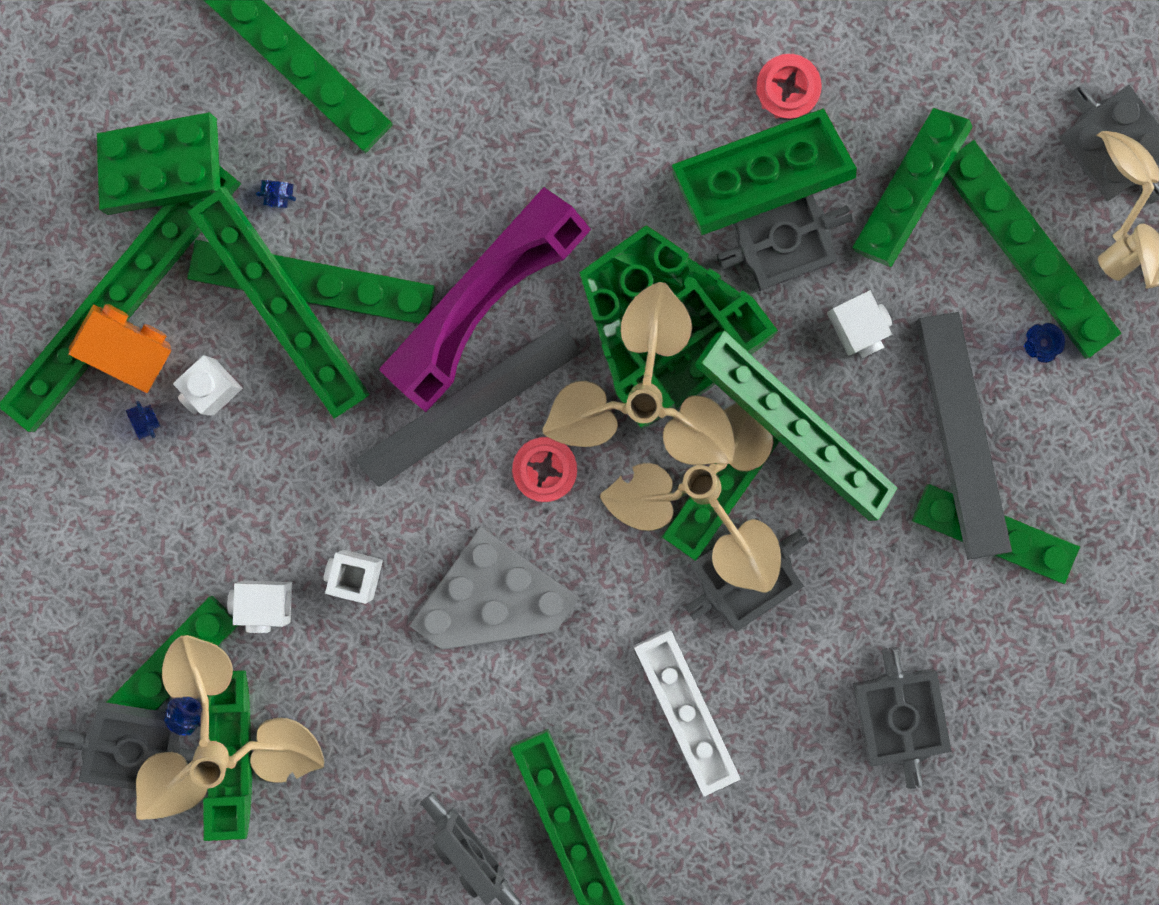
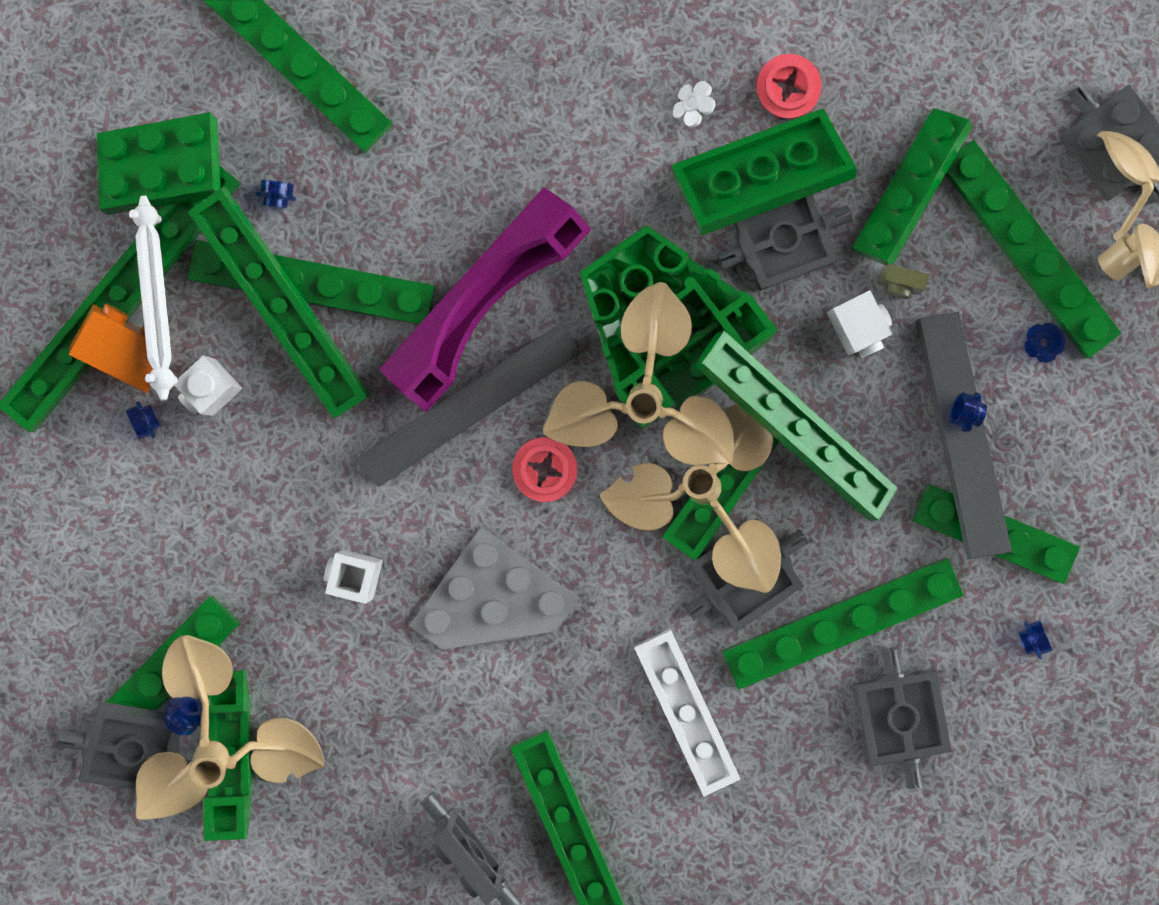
(153, 298): none -> white wheel
(260, 605): white brick -> none
(694, 102): none -> white plant
(842, 623): none -> green plate
(902, 281): none -> olive plate
(968, 411): none -> clear blue plate
(1035, 639): none -> clear blue plate

